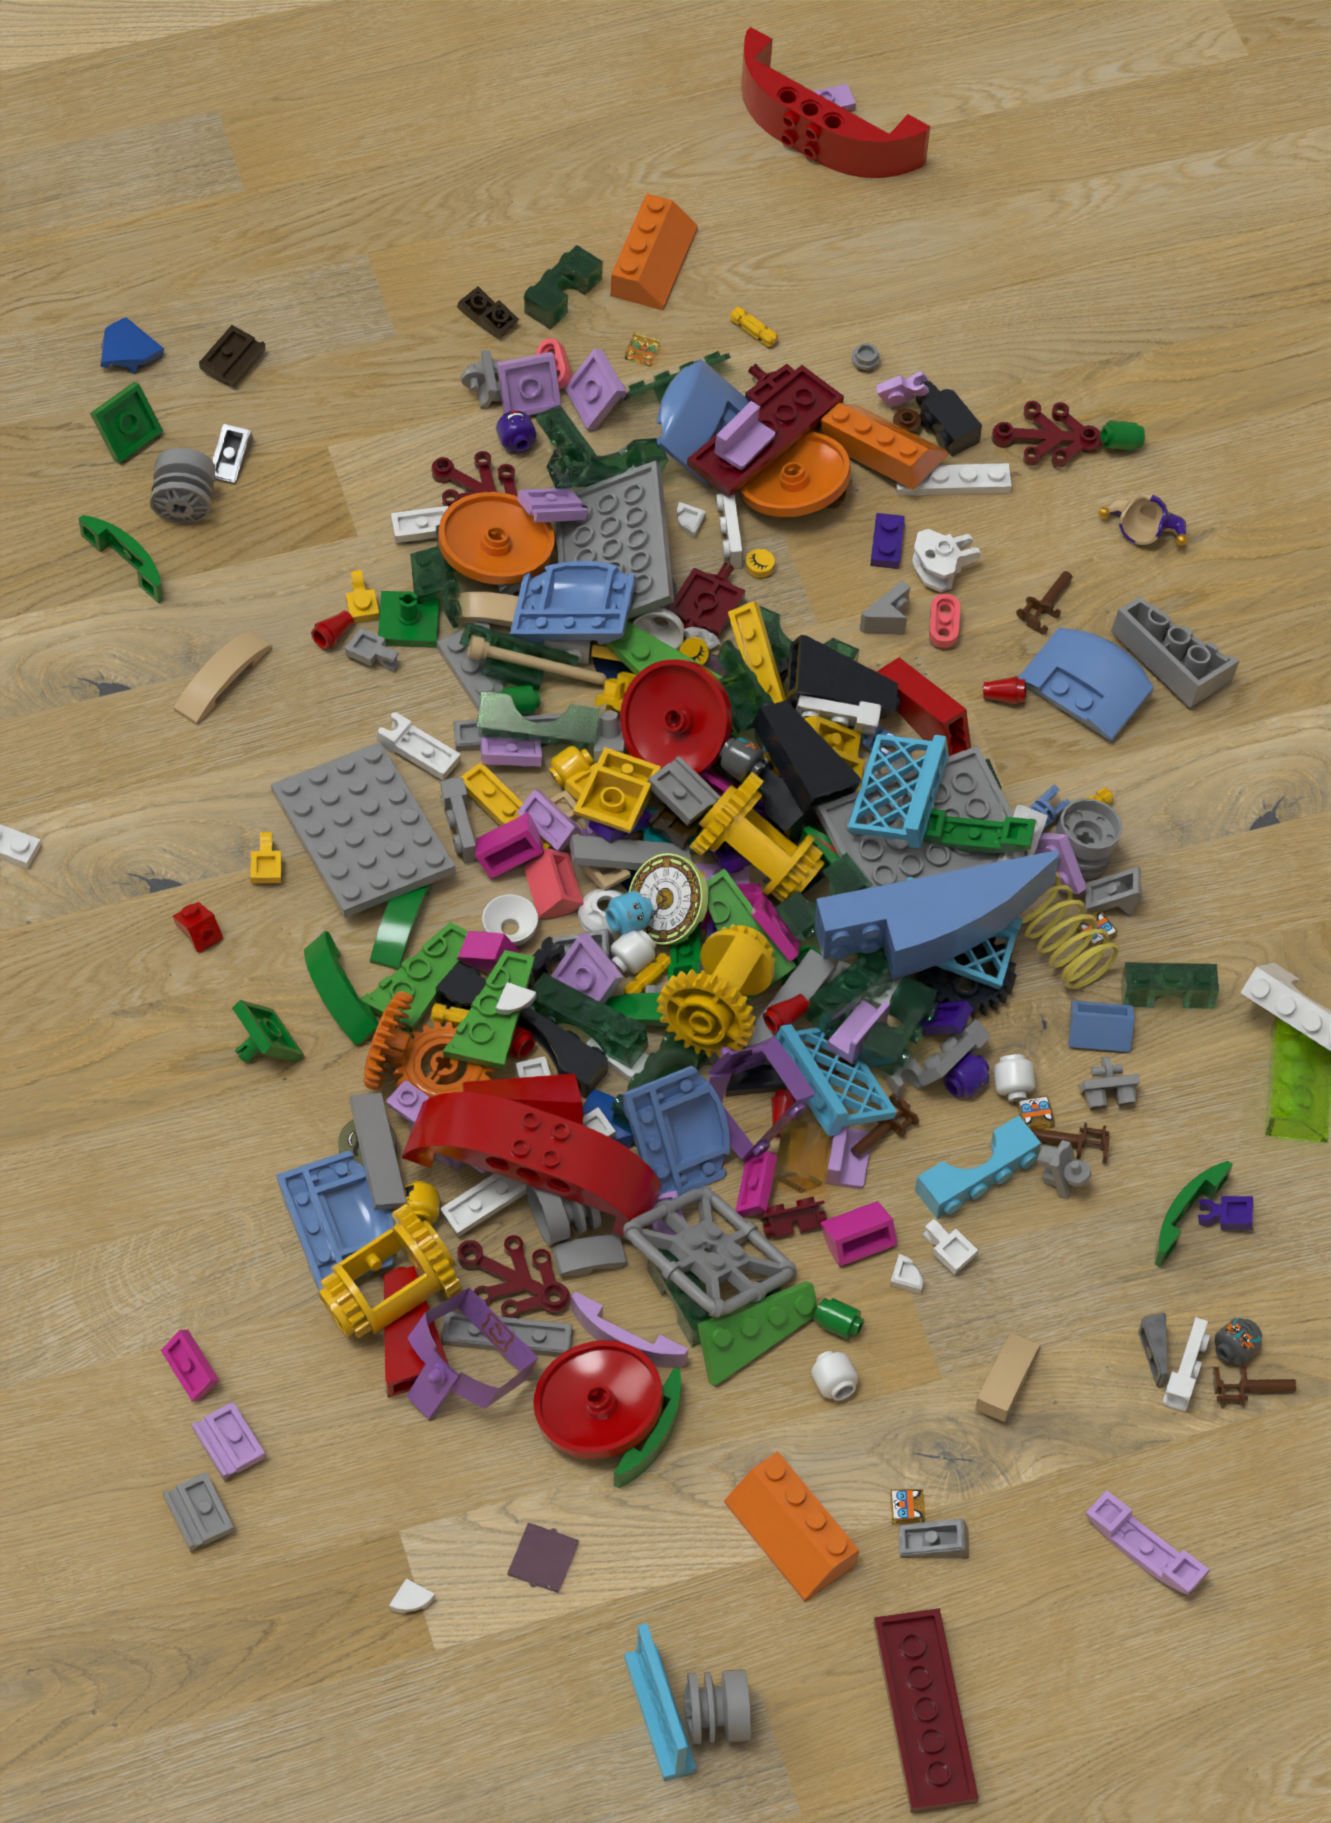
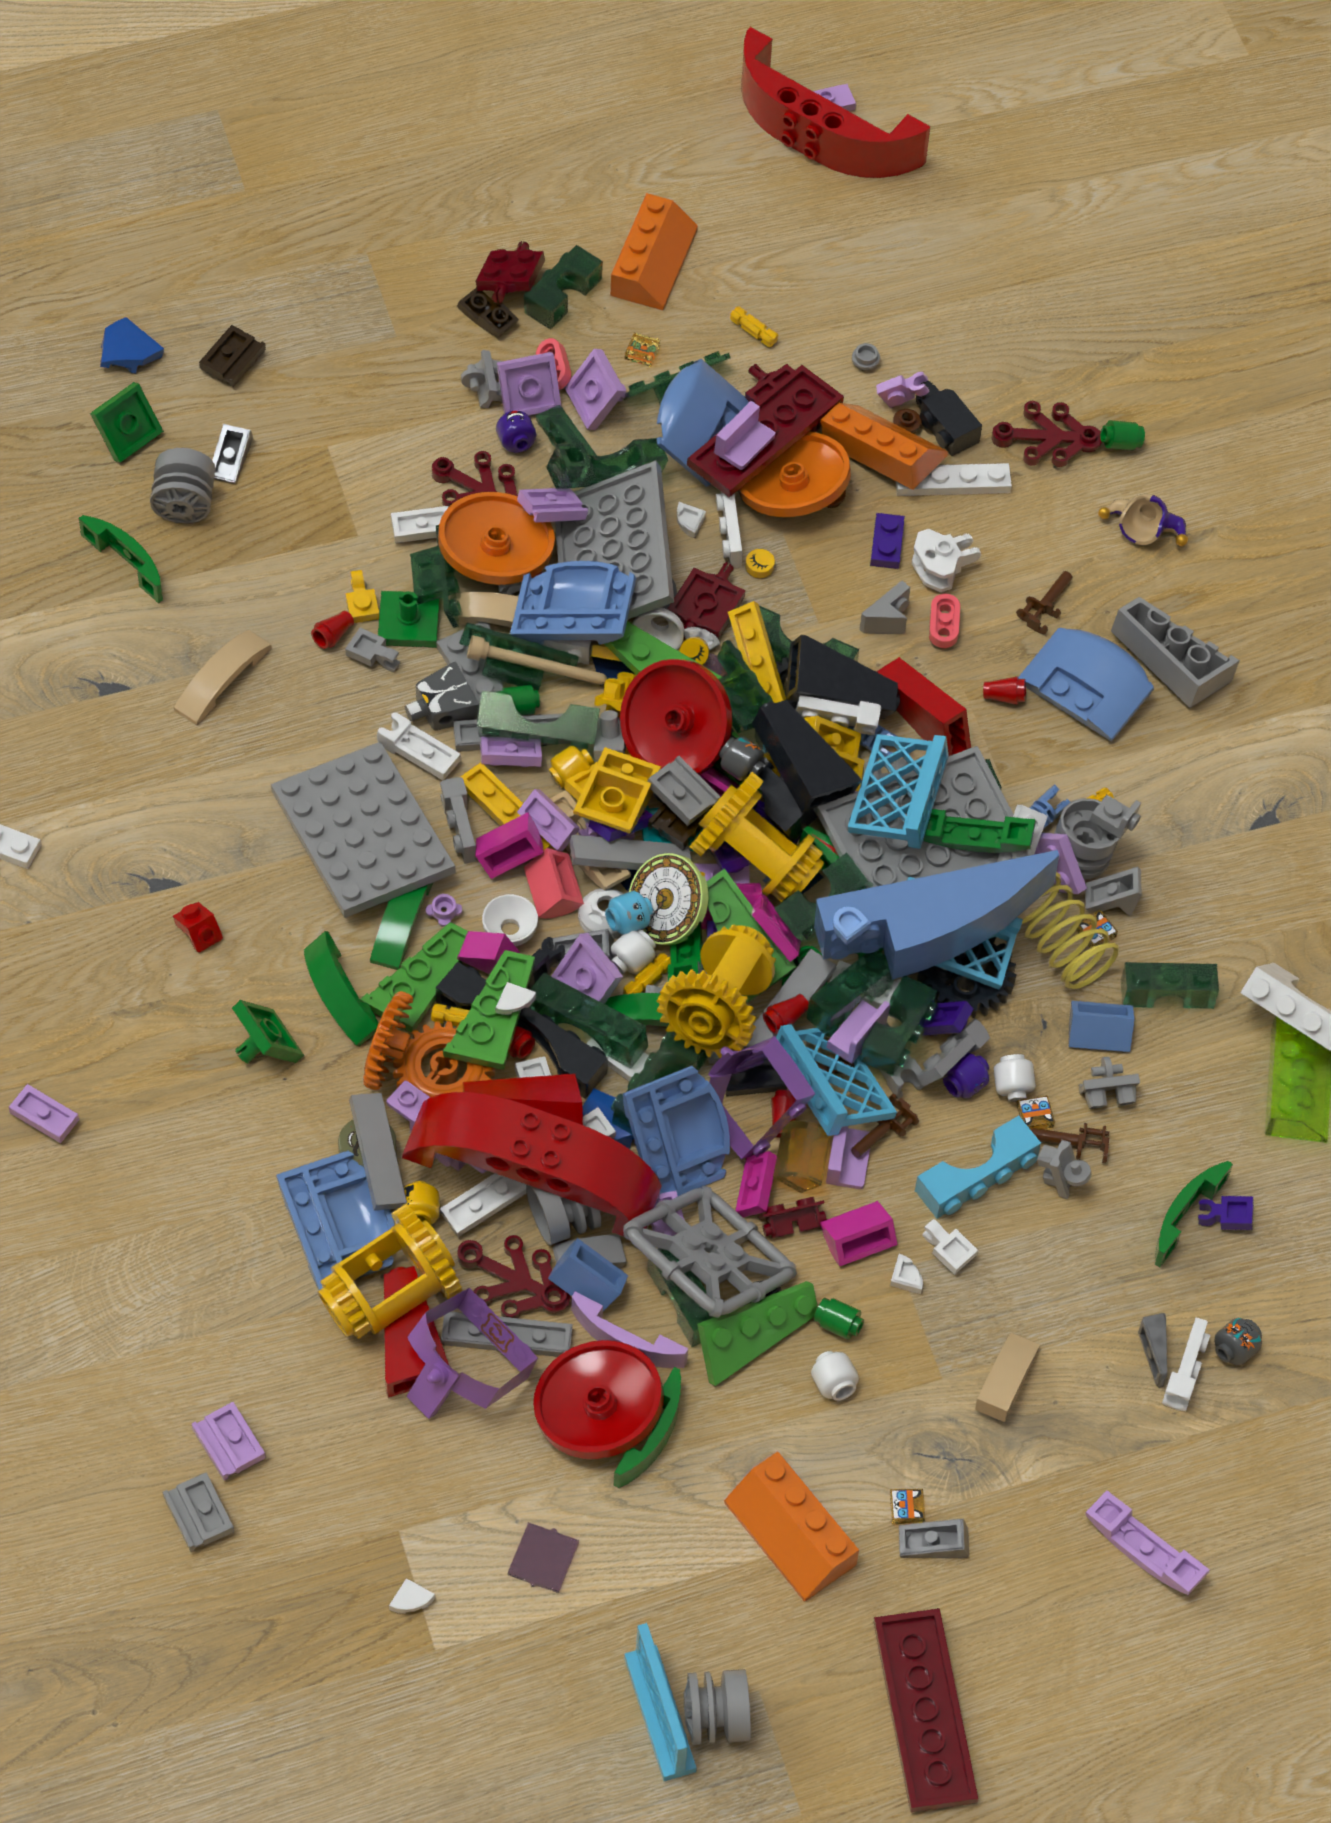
(43, 1113): none -> lavender plate
(189, 1365): dark pink plate -> none
(266, 863): yellow plate -> none
(441, 902): none -> lavender plate
(443, 699): none -> dark grey torso
(510, 271): none -> dark red plate
(588, 1274): none -> medium blue brick
(849, 924): none -> light blue tile
(1115, 816): none -> light grey bracket
(1249, 1386): reddish brown piece -> none

